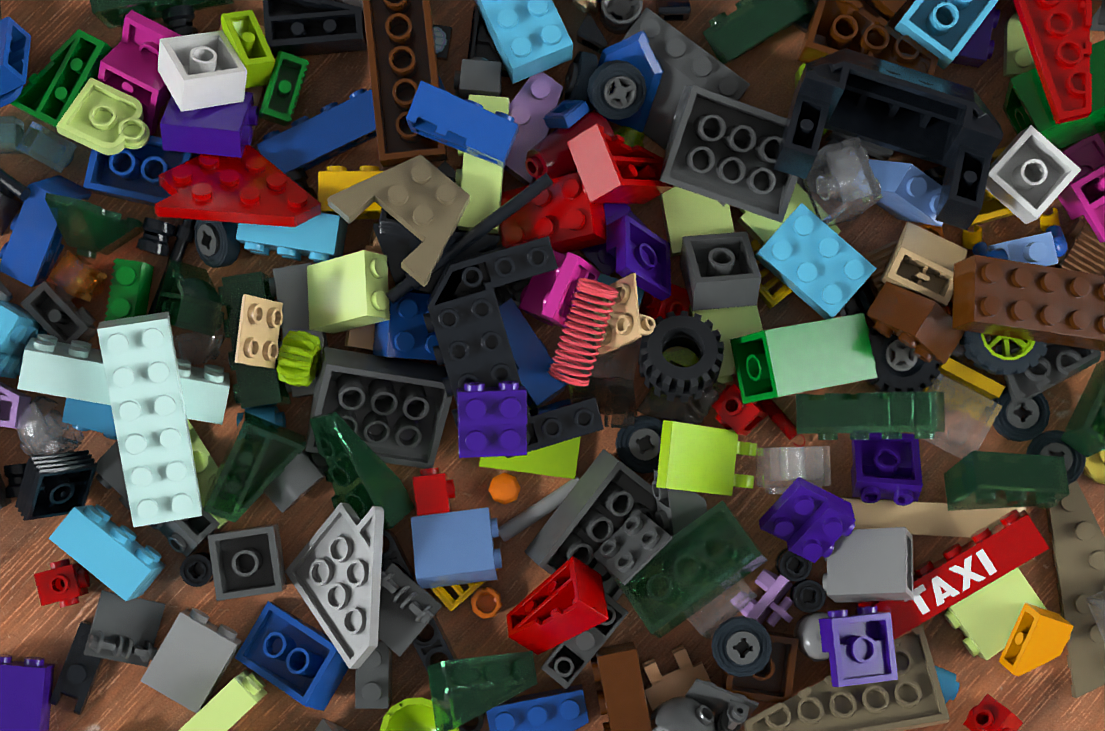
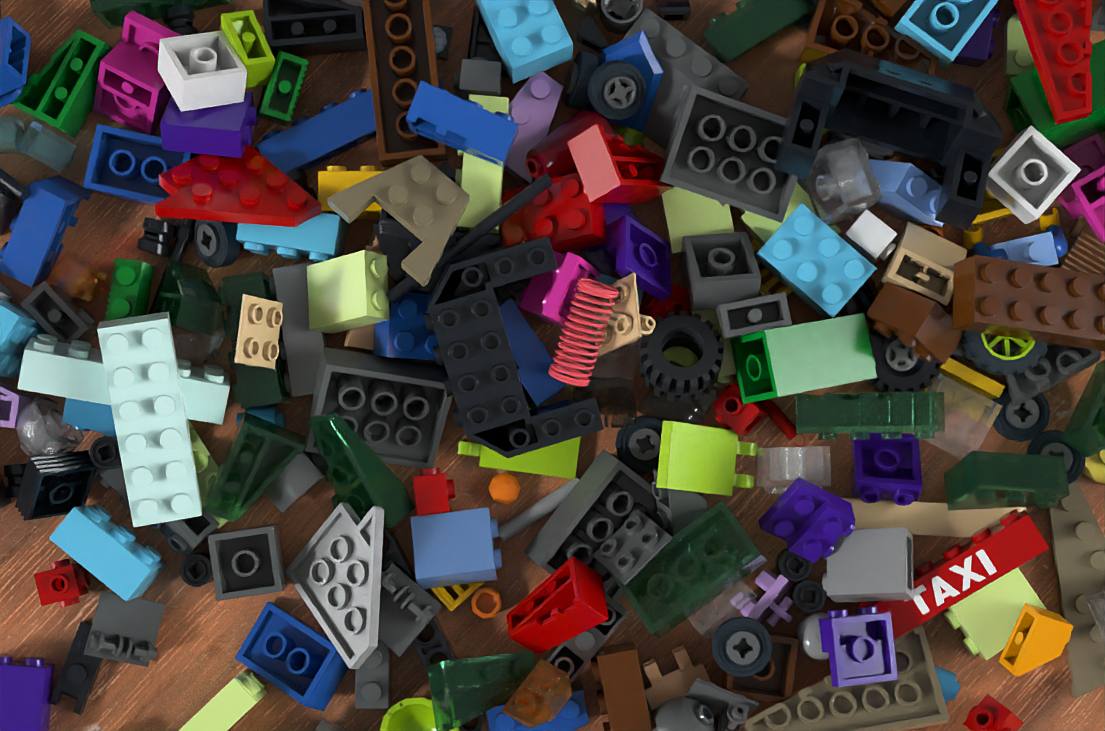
(90, 226): clear green wedge -> none
(105, 119): yellowish green plate -> none
(110, 447): none -> black wheel
(192, 659): light grey brick -> none
(298, 358): lime gear -> none
(492, 420): dark purple plate -> none
(540, 695): none -> clear orange slope
(566, 114): blue tile -> none
(753, 315): none -> dark grey brick
(871, 237): none -> white brick

